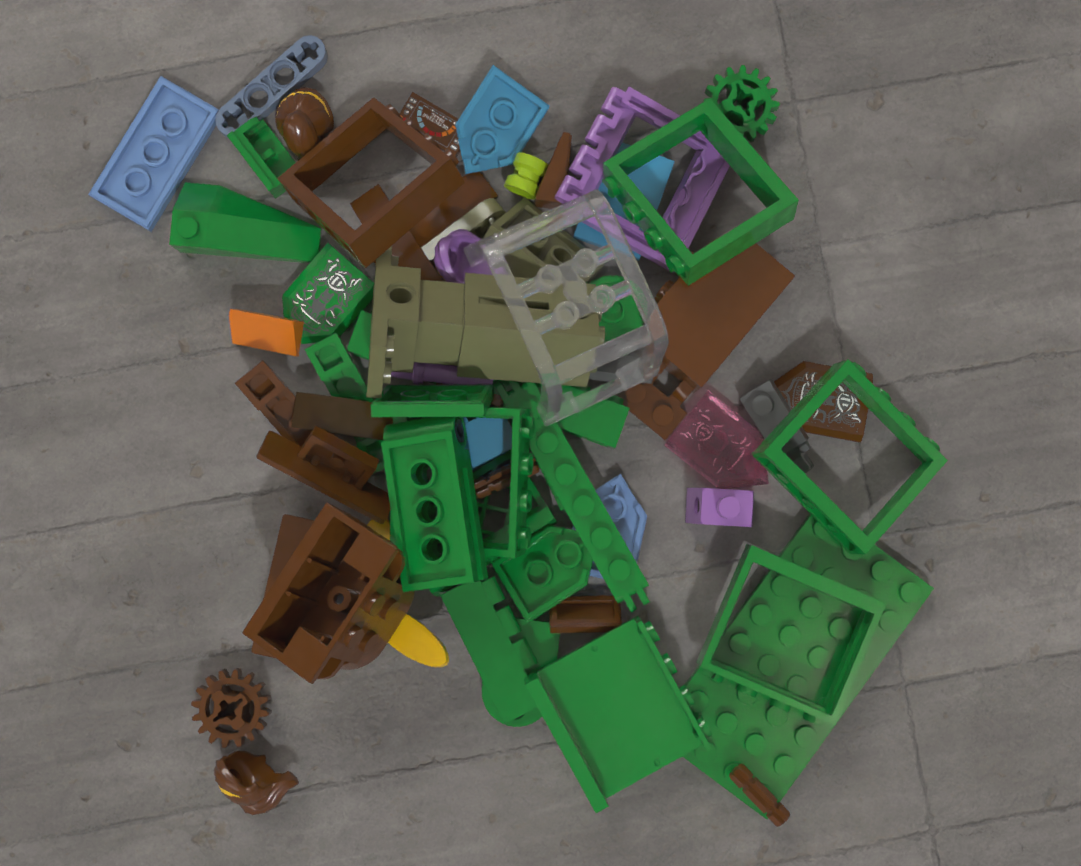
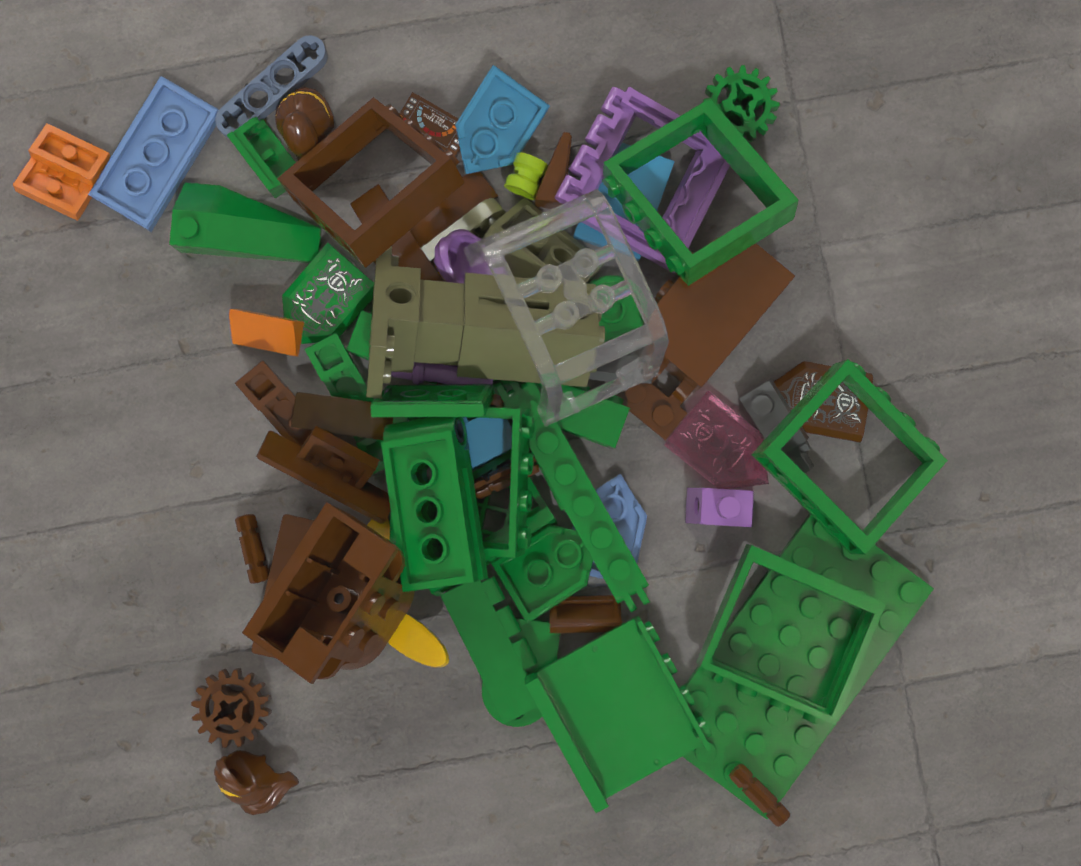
(61, 171): none -> orange slope
(252, 548): none -> reddish brown axle

